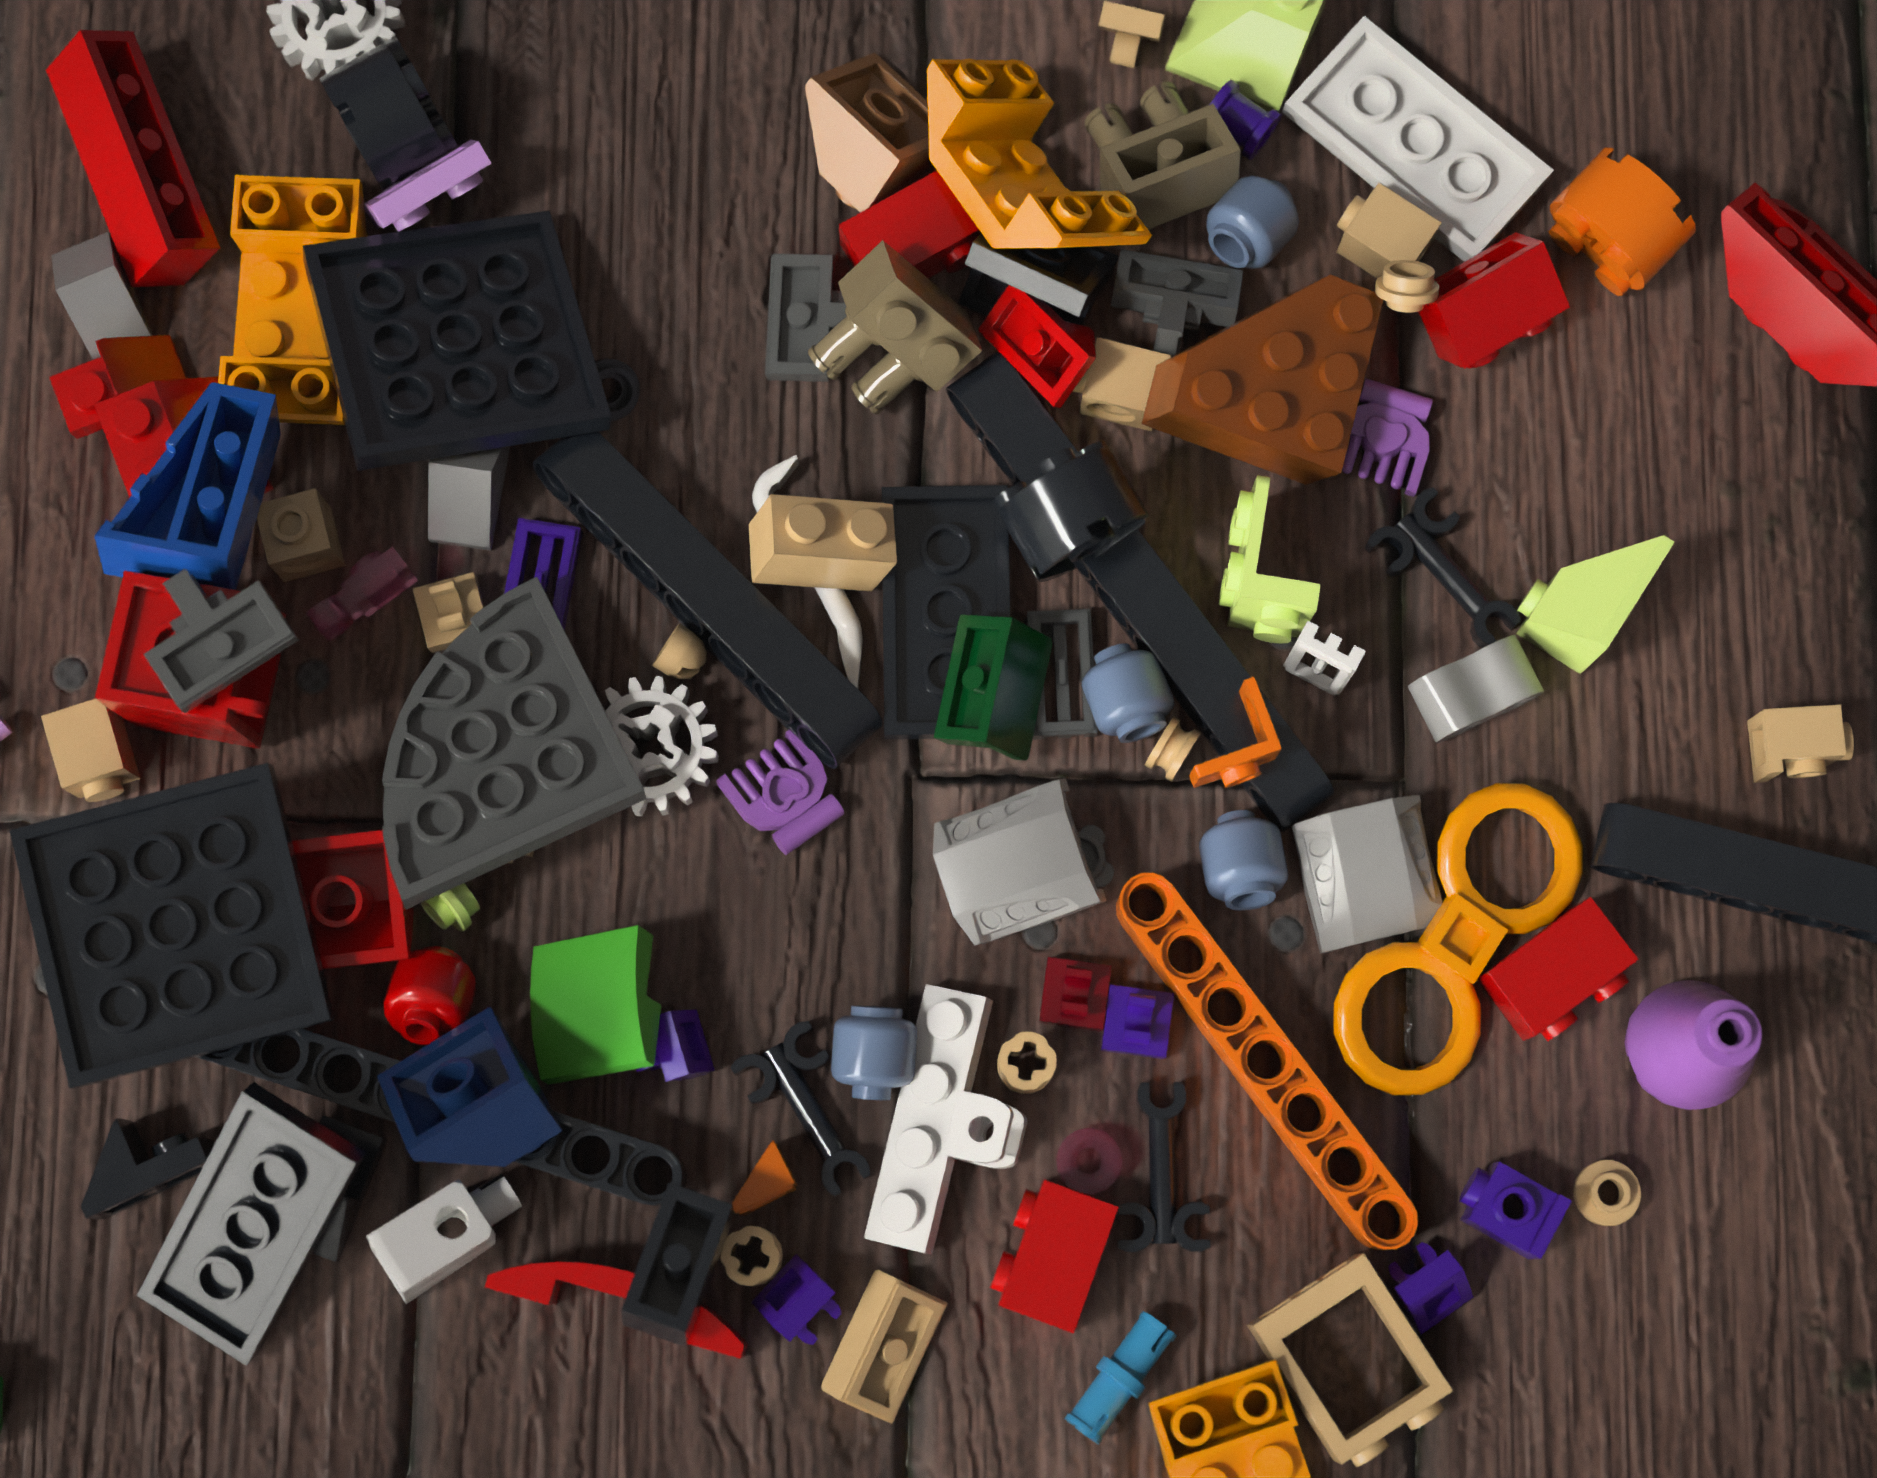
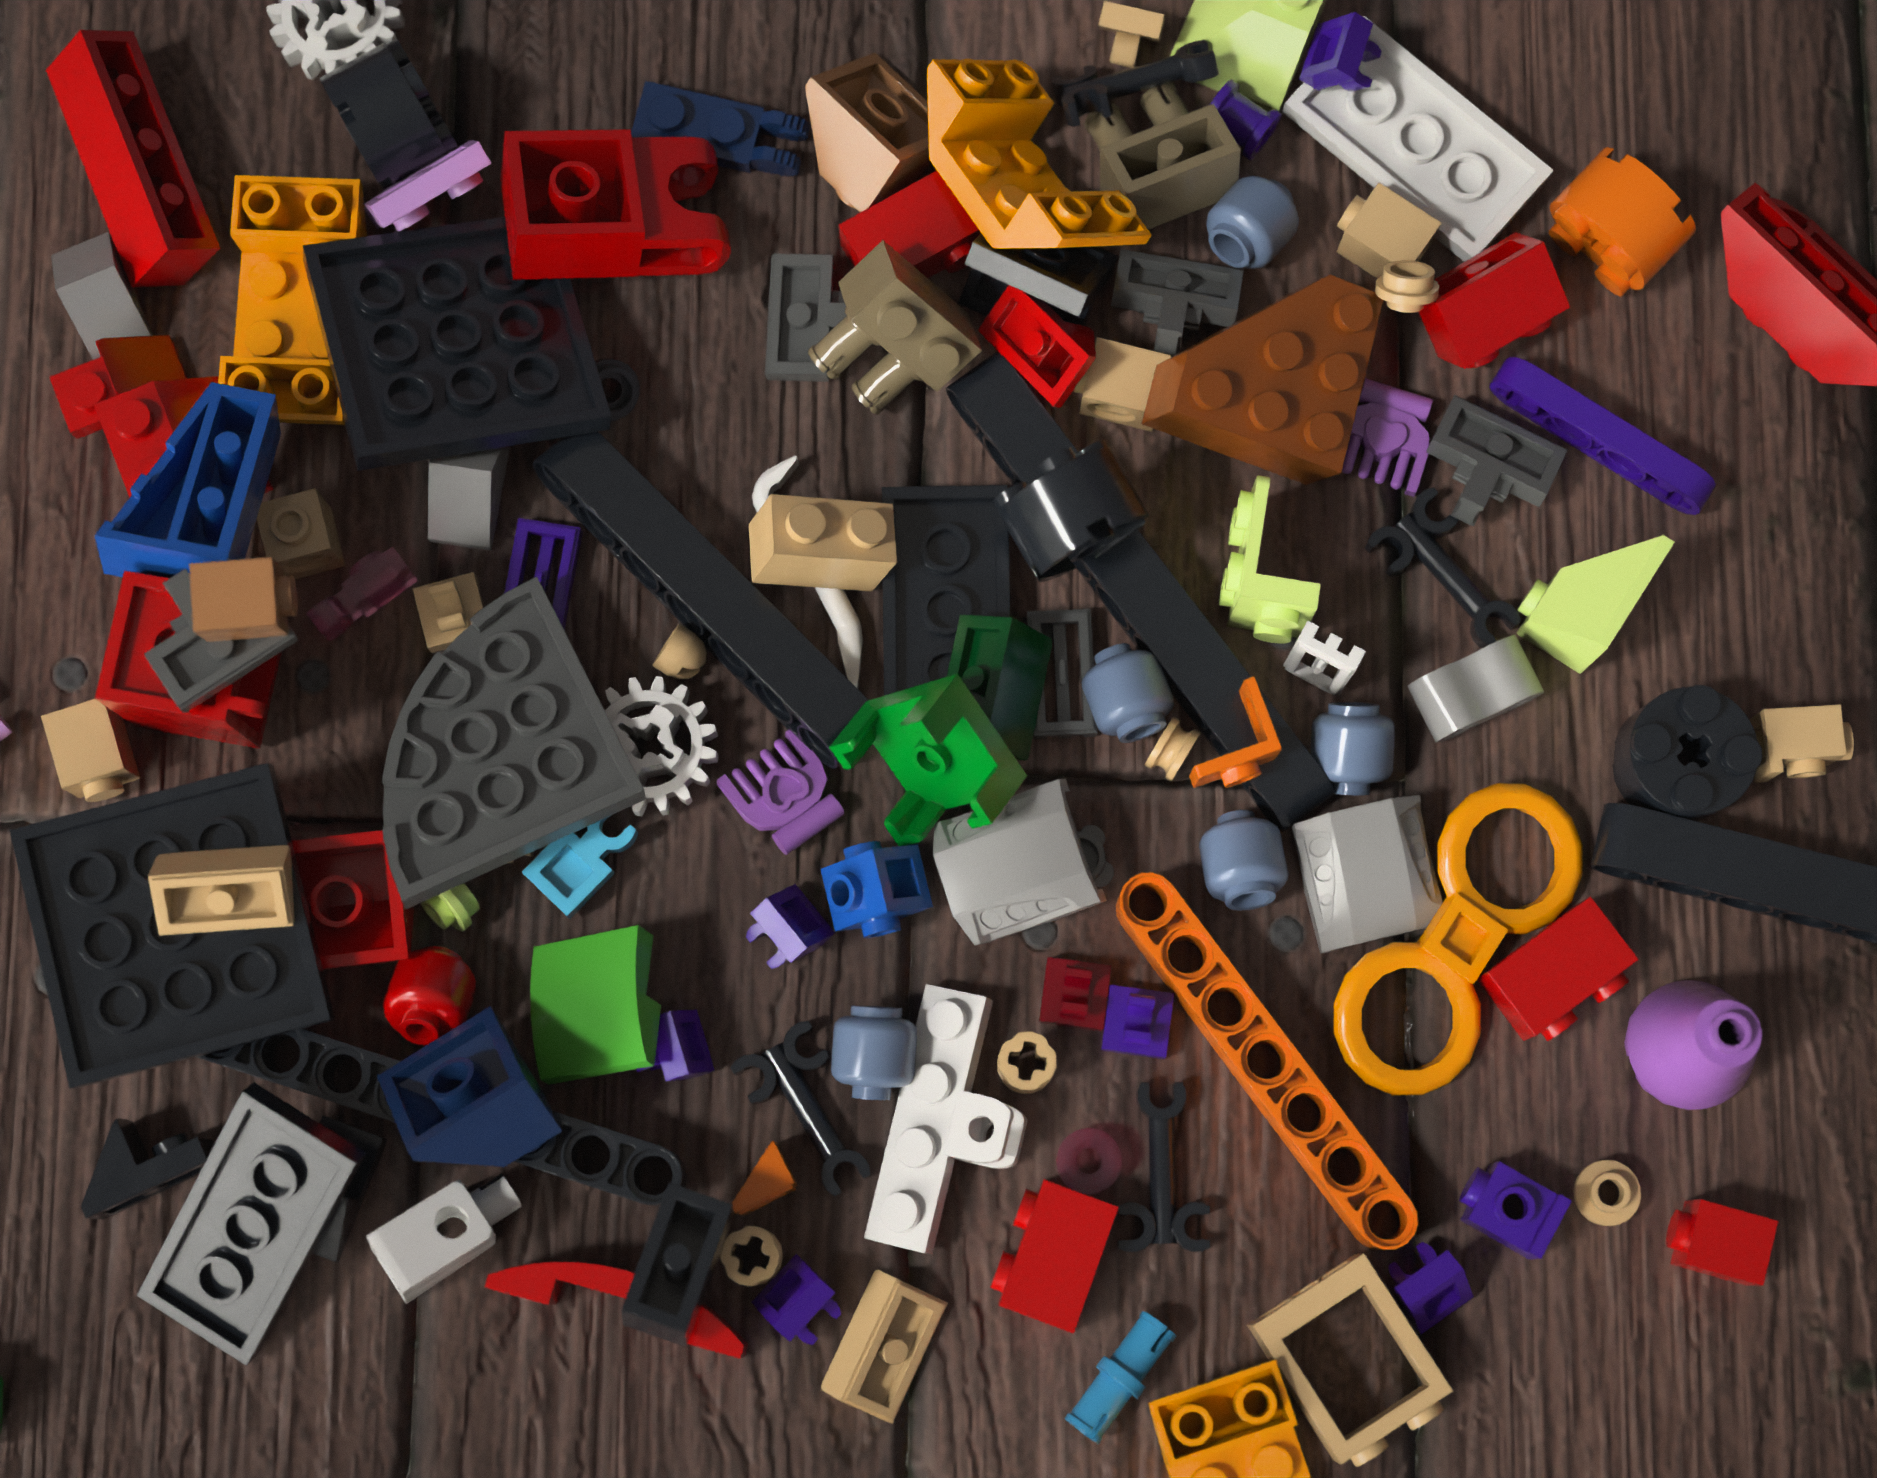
(222, 890): none -> tan slope
(241, 599): none -> medium nougat brick
(574, 867): none -> medium azure plate
(608, 205): none -> red brick
(726, 124): none -> dark blue hinge
(790, 924): none -> dark purple tile
(876, 888): none -> blue brick
(938, 751): none -> green panel
(1093, 94): none -> black bar
(1337, 53): none -> dark purple tile
(1353, 746): none -> sand blue head
(1493, 458): none -> dark grey hinge
(1602, 436): none -> dark purple beam
(1714, 733): none -> black brick
(1721, 1242): none -> red brick

